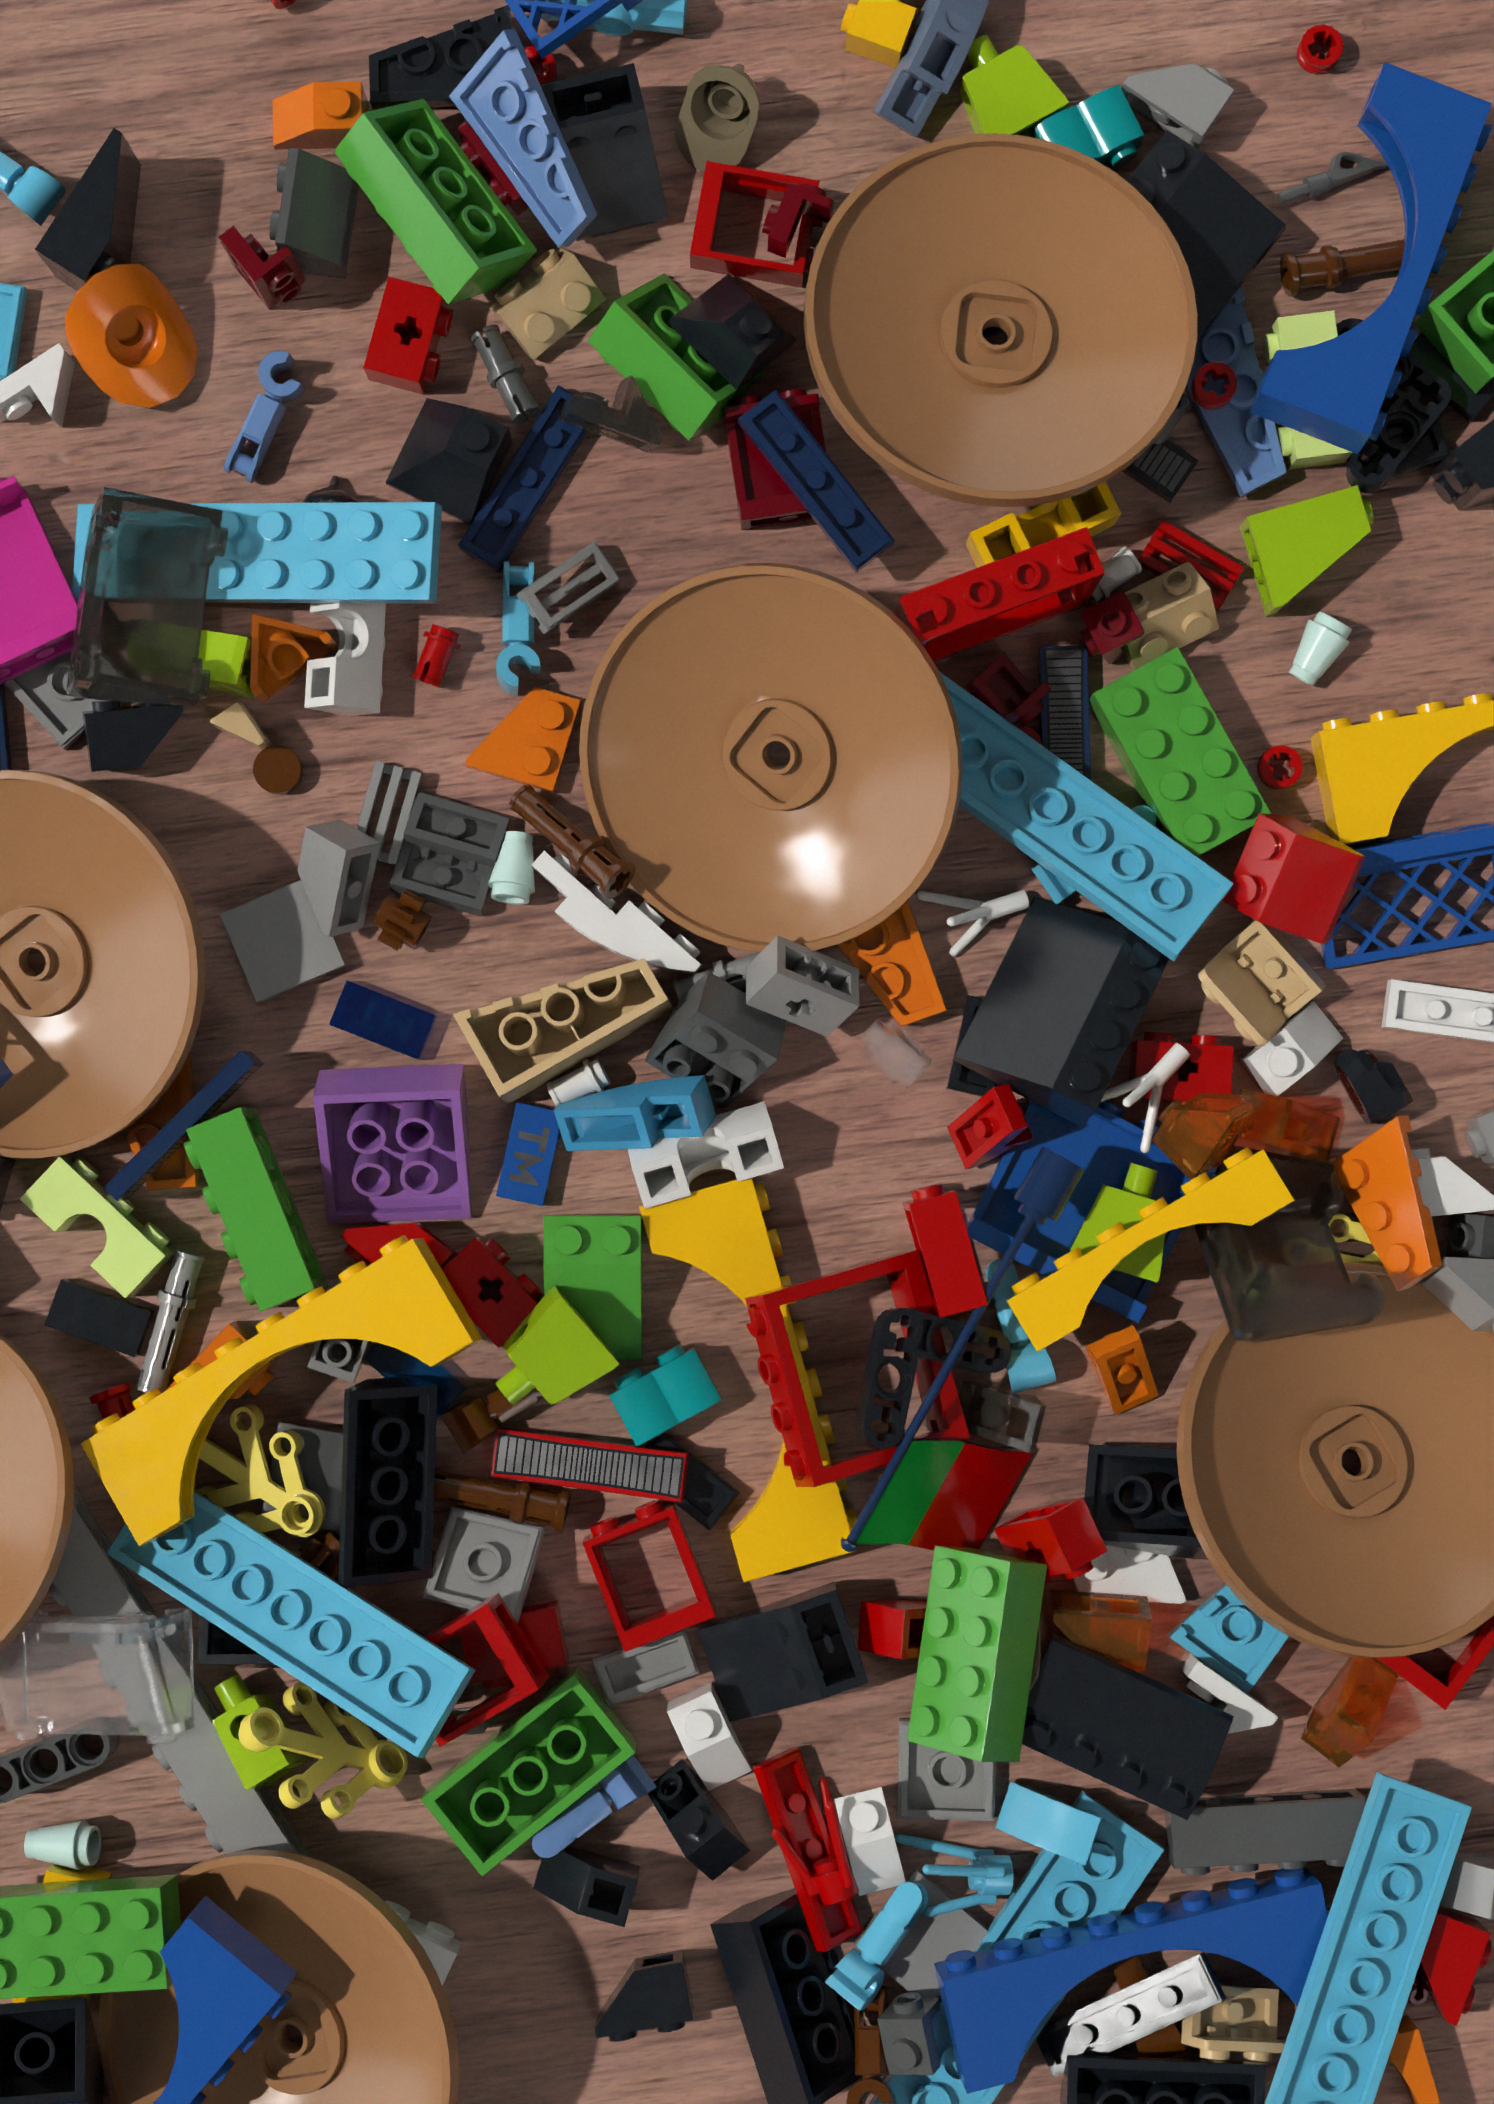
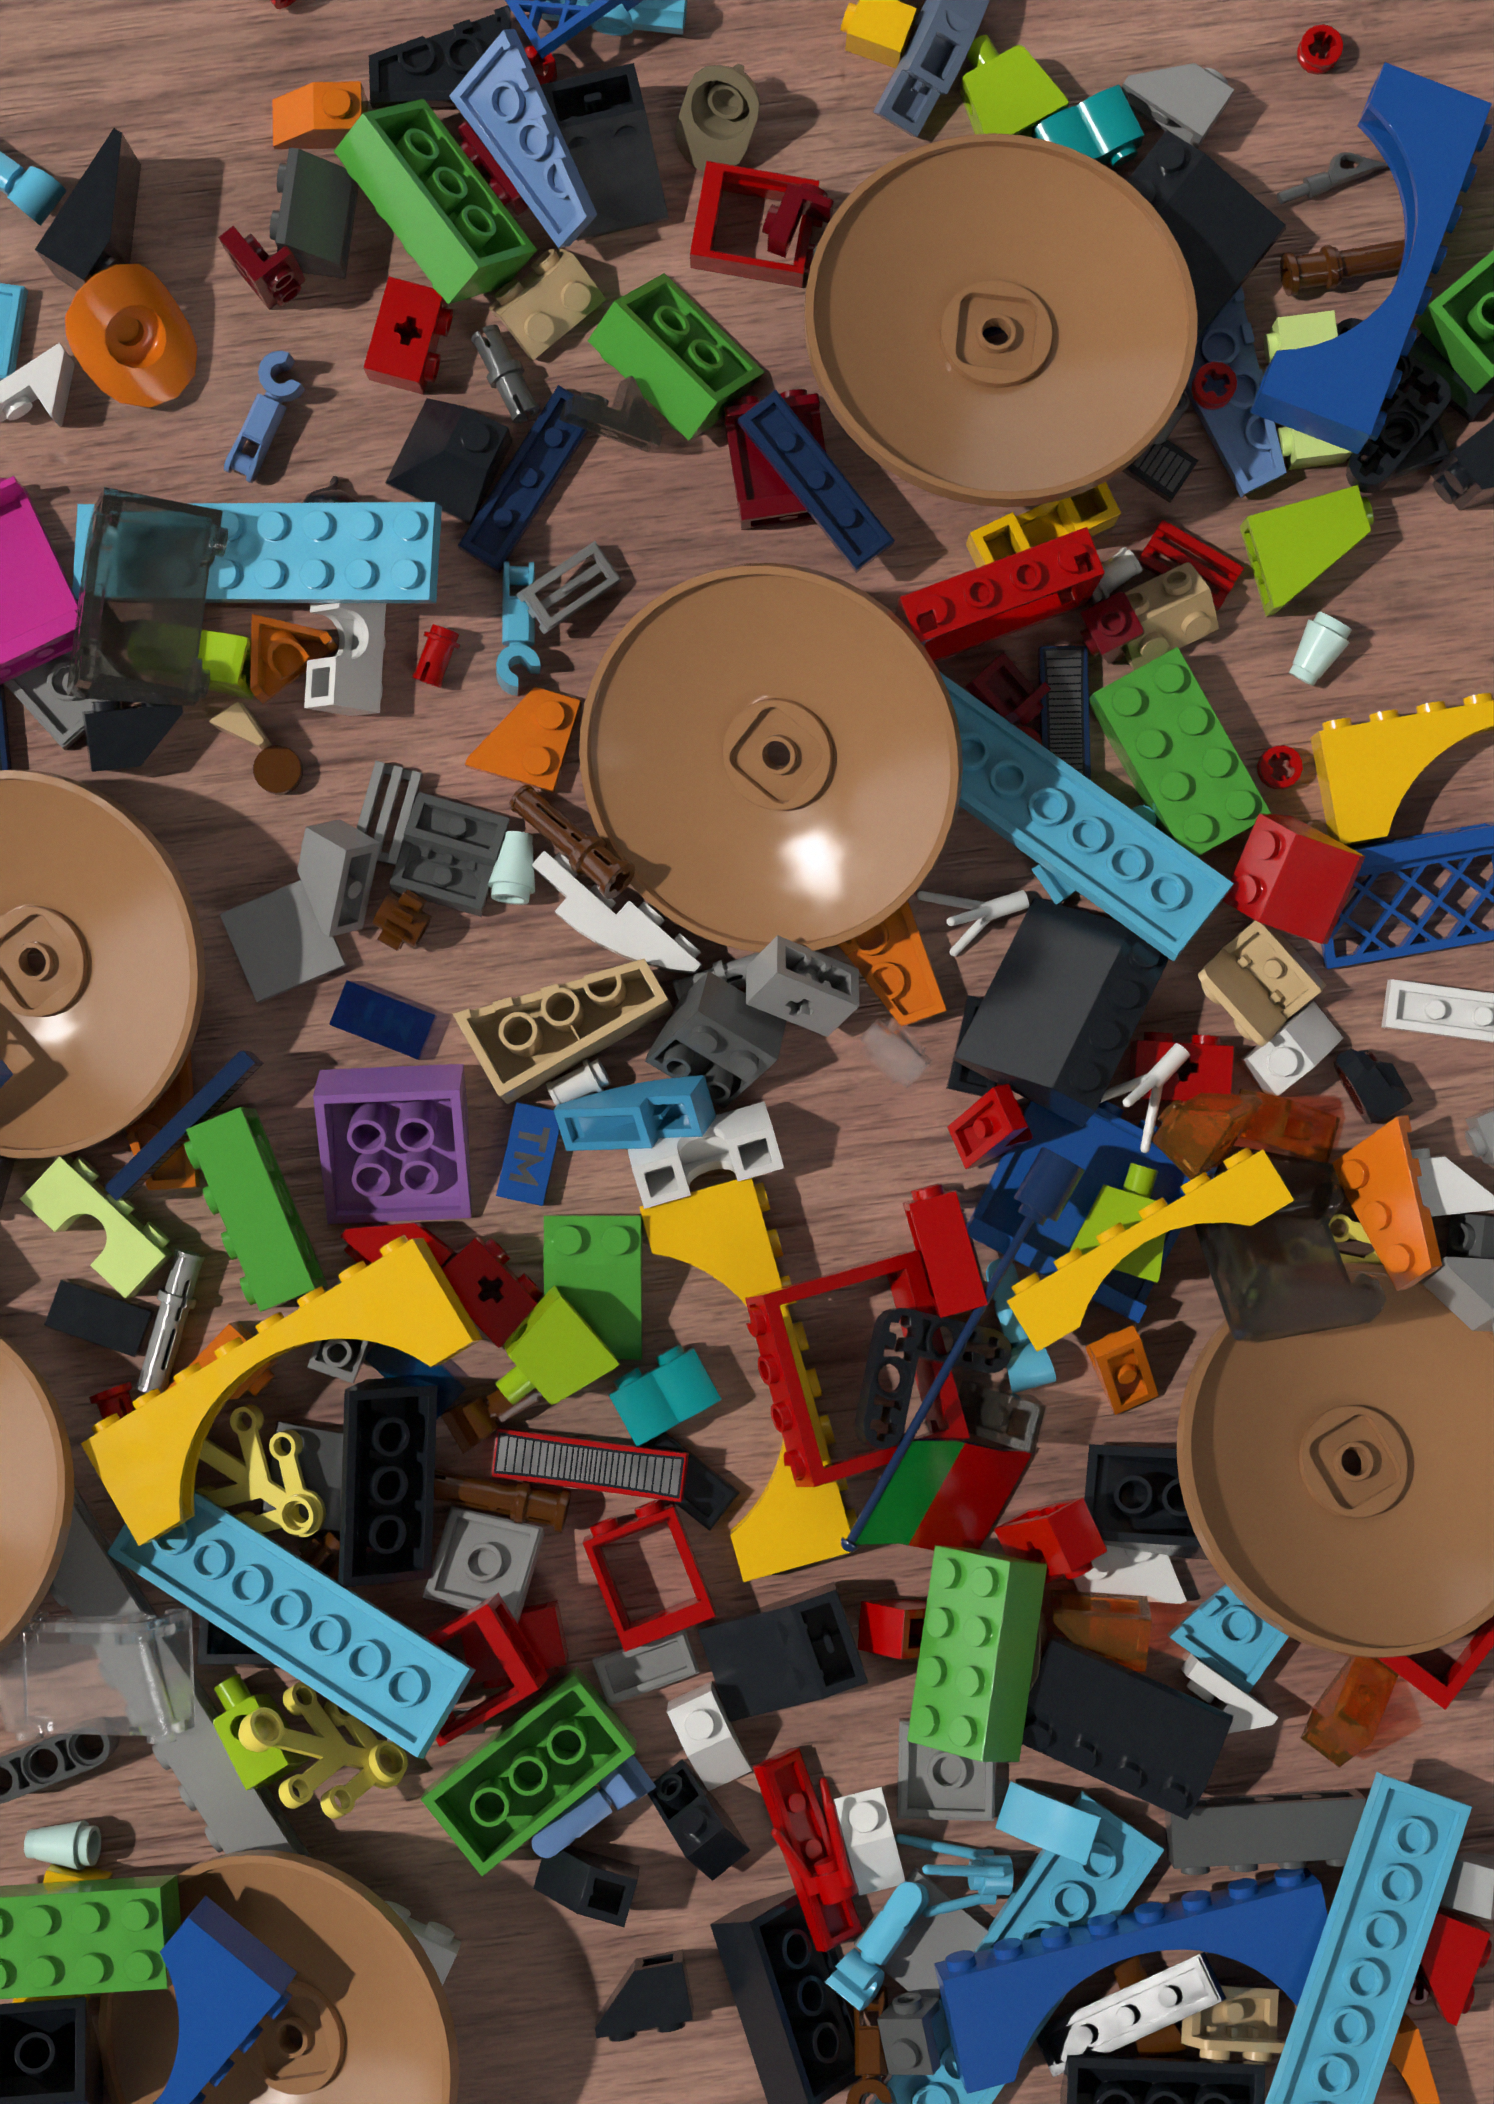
(732, 331): black slope -> none

